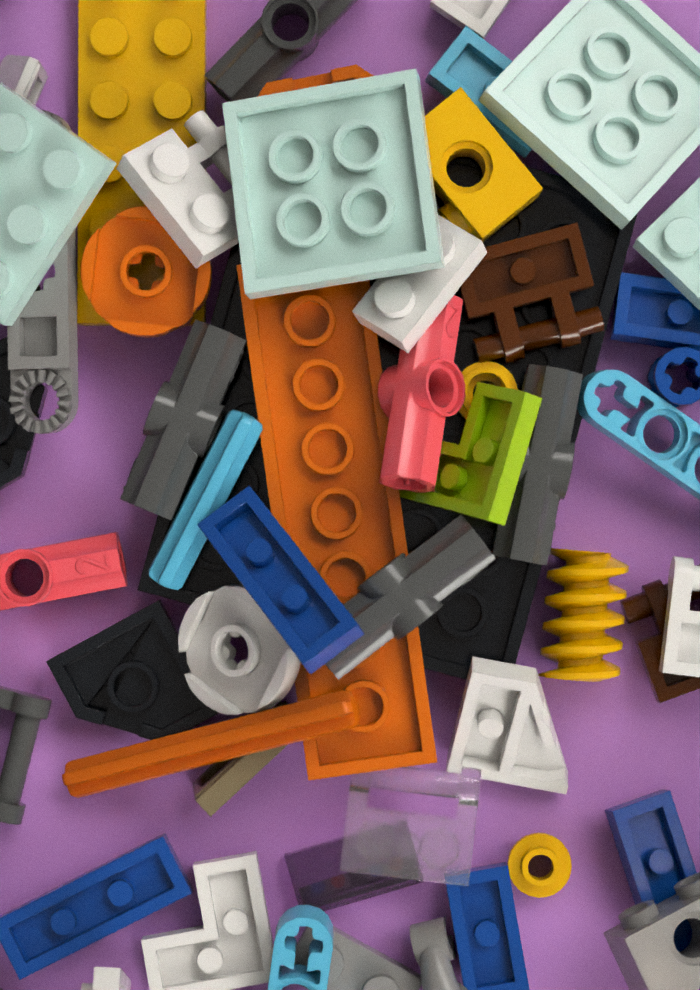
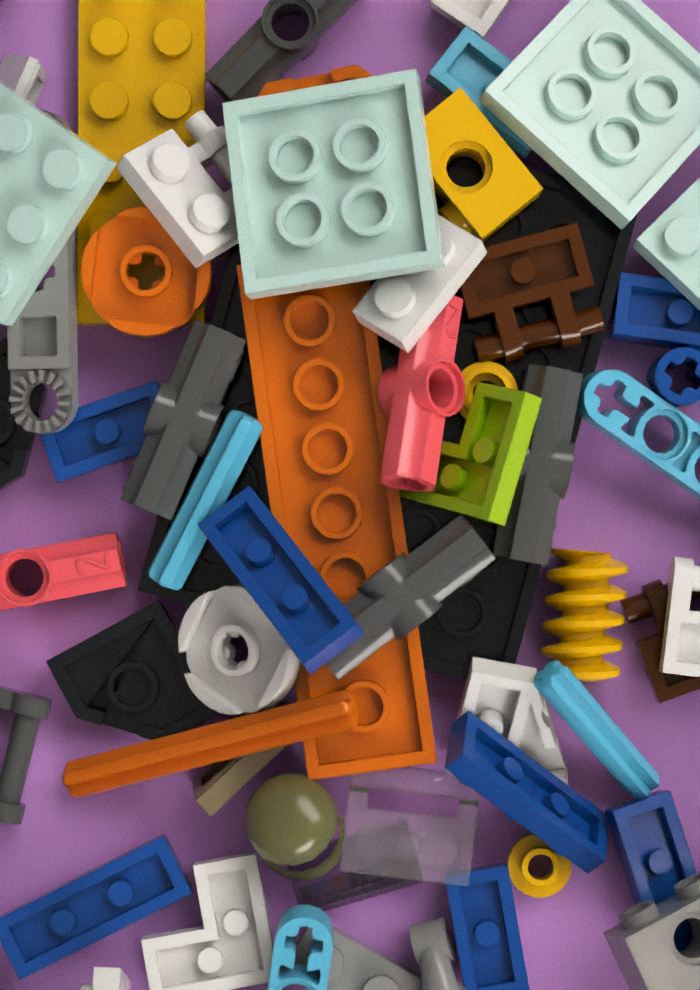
(101, 433): none -> blue plate
(292, 823): none -> olive helmet
(527, 792): none -> blue plate
(596, 729): none -> medium azure axle

